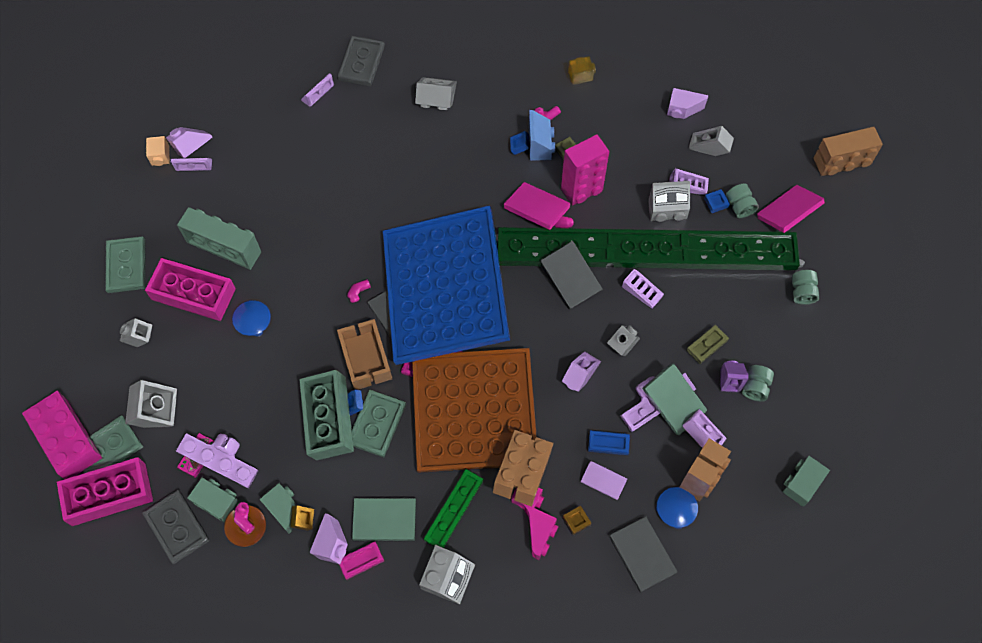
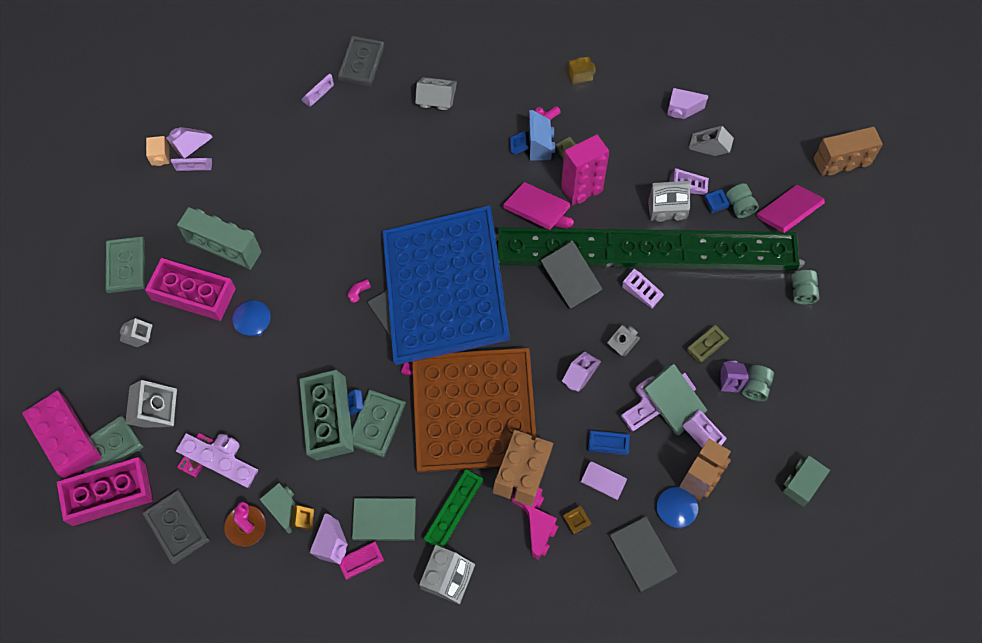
(213, 499): sand green brick -> none
(364, 355): medium nougat piece -> none

